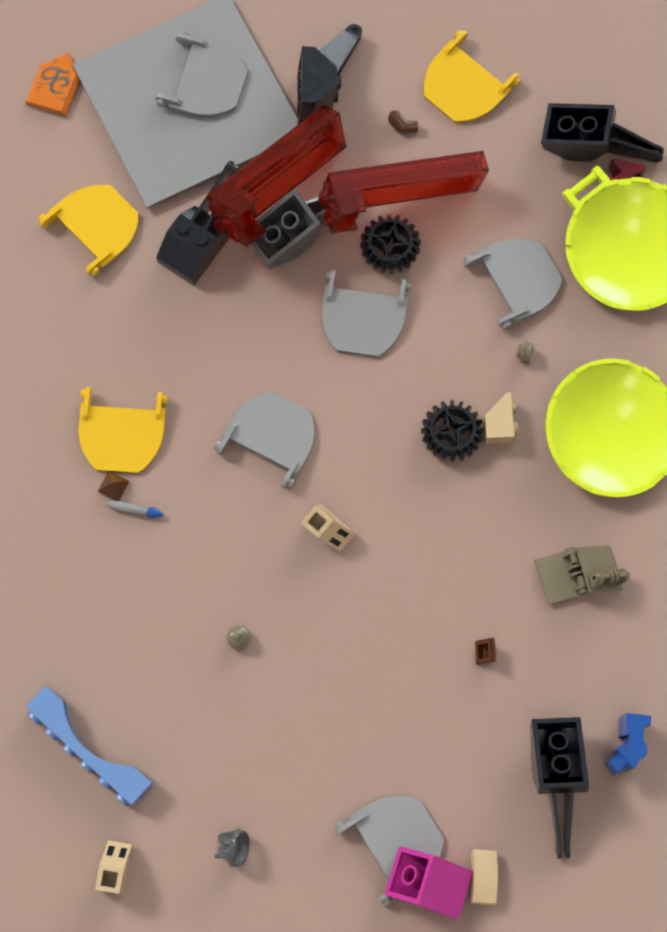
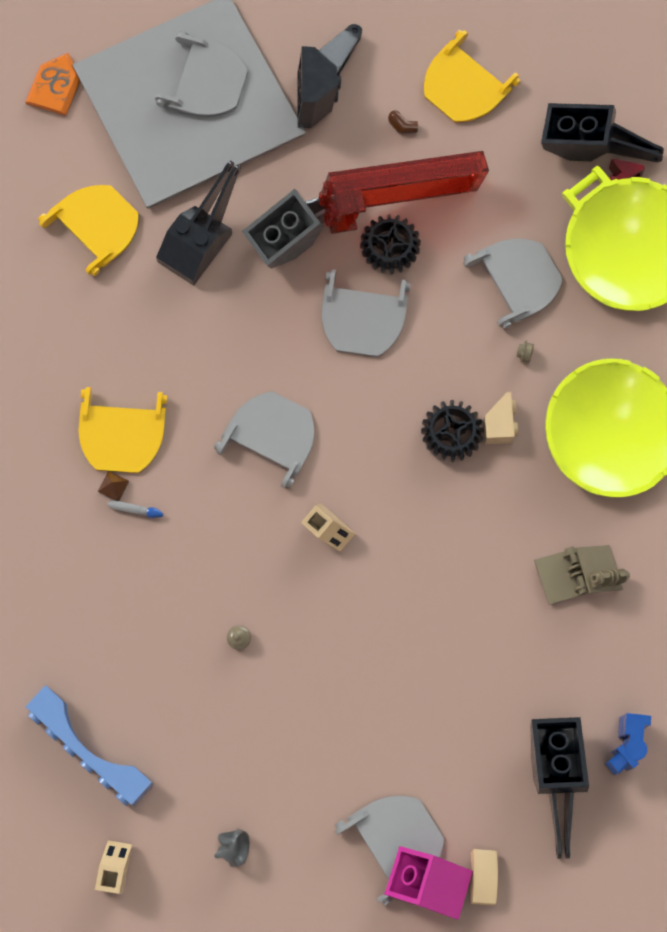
(275, 174): clear red brick -> none
(485, 651): reddish brown slope -> none

